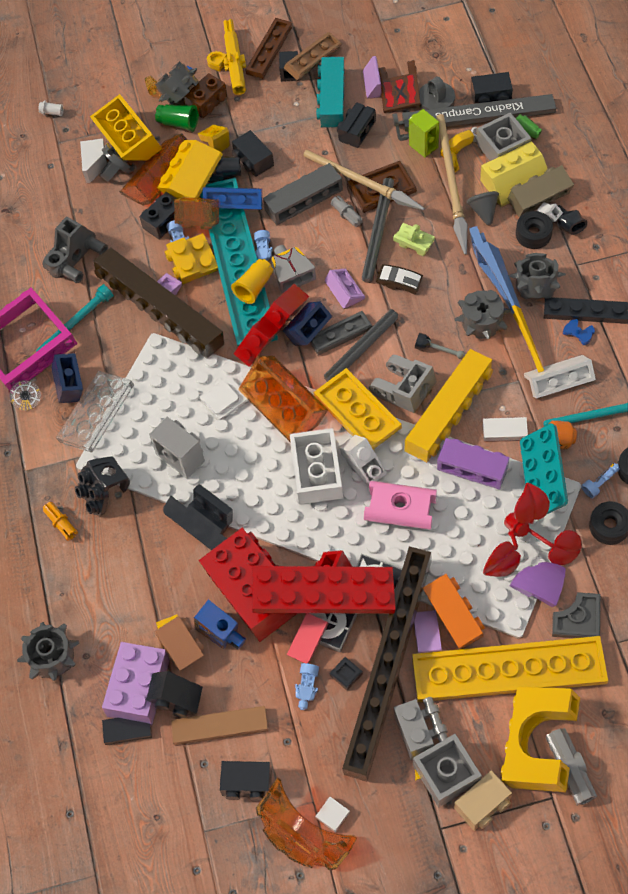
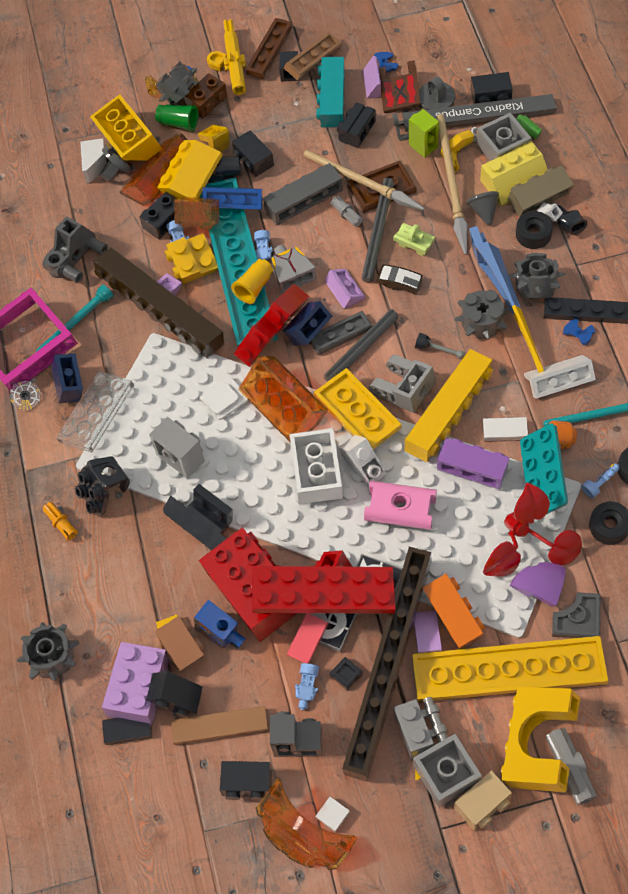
(50, 108): white pin -> none
(295, 738): none -> dark grey brick
(382, 58): none -> blue piece

